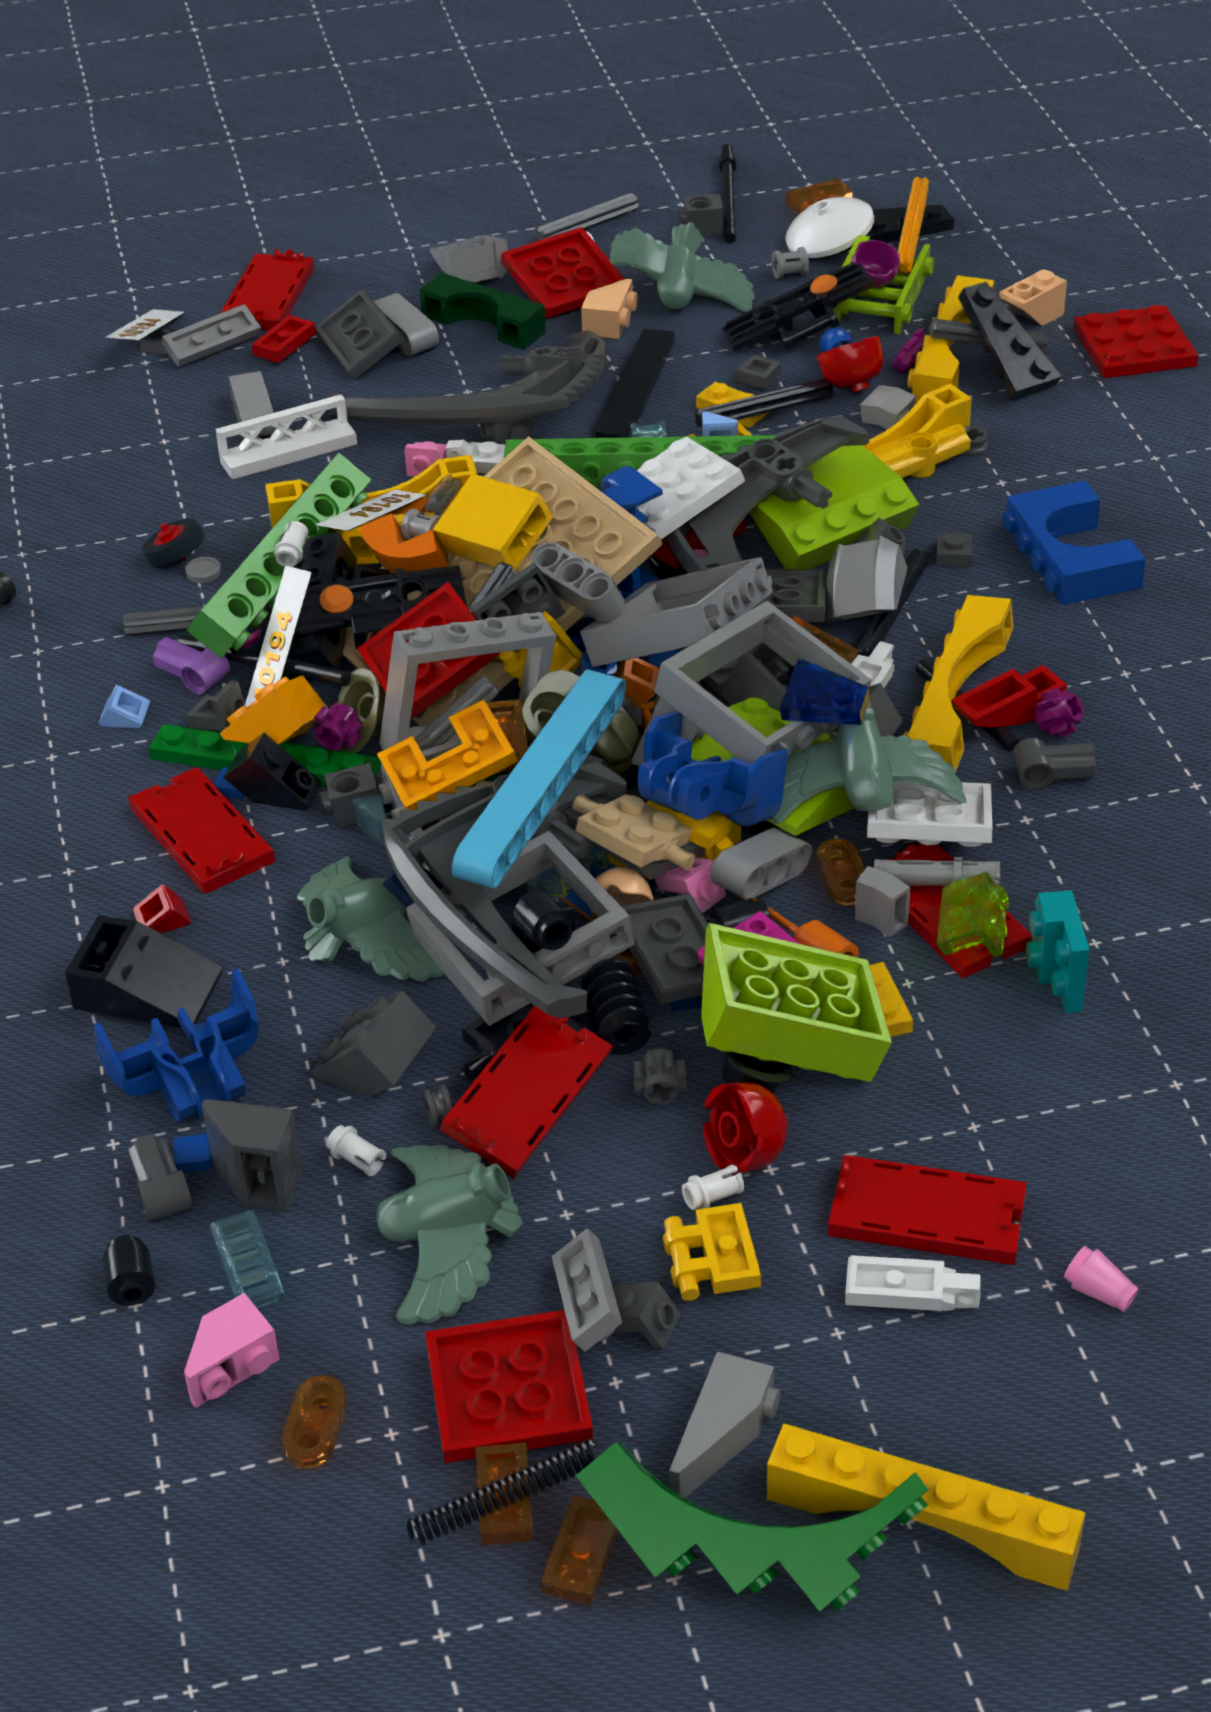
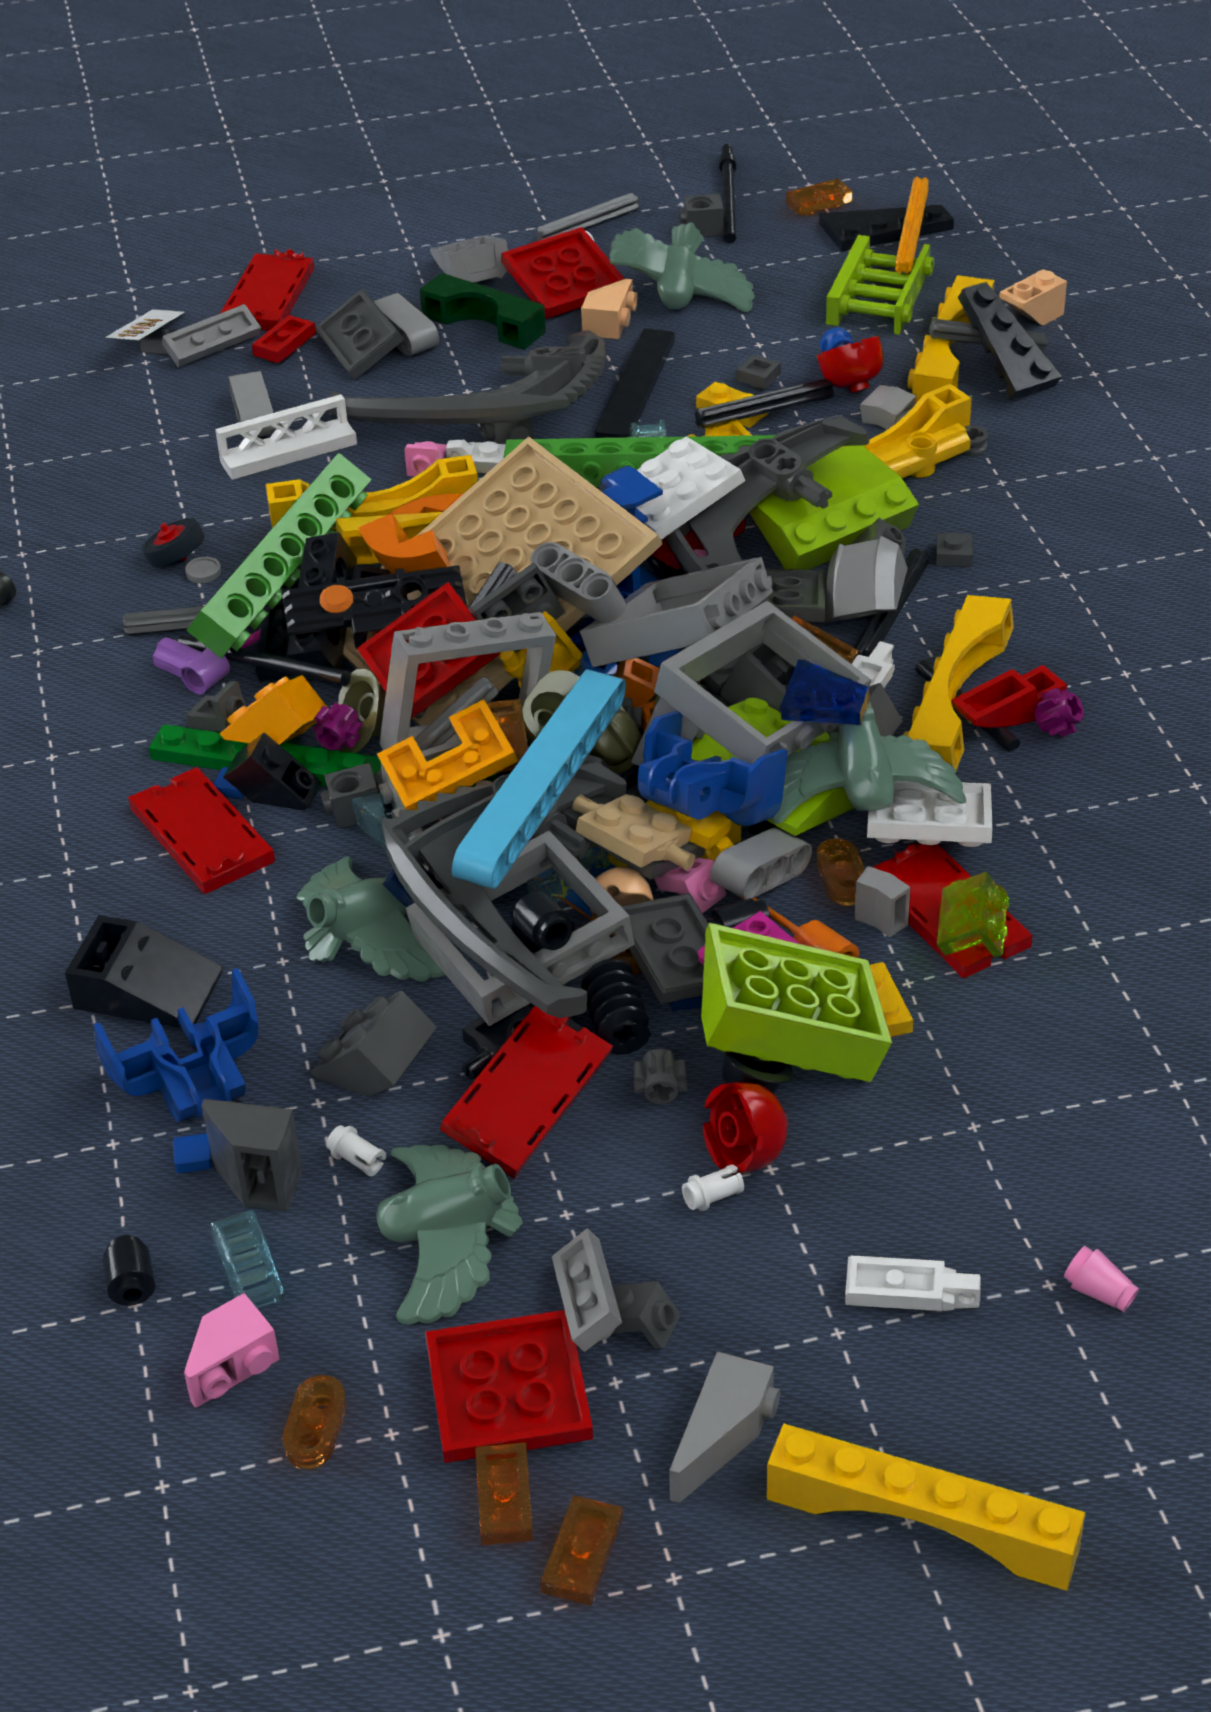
(124, 709): light blue slope -> none
(159, 1184): dark grey piece -> none
(162, 910): red slope -> none
(279, 630): white sticker -> none
(289, 550): white pin -> none
(370, 510): white sticker -> none
(417, 523): light grey bush -> none
(436, 1105): dark grey bush -> none
(443, 495): dark grey axle -> none
(475, 1495): black piece -> none
(493, 522): yellow brick -> none
(668, 1527): green arch -> none
(718, 425): light blue slope -> none
(726, 1247): yellow plate -> none
(790, 262): light grey bush -> none
(816, 295): black piece -> none
(829, 226): white dish -> none
(878, 260): magenta hair -> none
(908, 353): magenta axle -> none
(927, 1209): red piece -> none
(937, 872): light grey pin -> none
(1042, 764): dark grey piece -> none
(1059, 947): teal plate -> none
(1071, 570): blue arch -> none
(1135, 341): red plate -> none

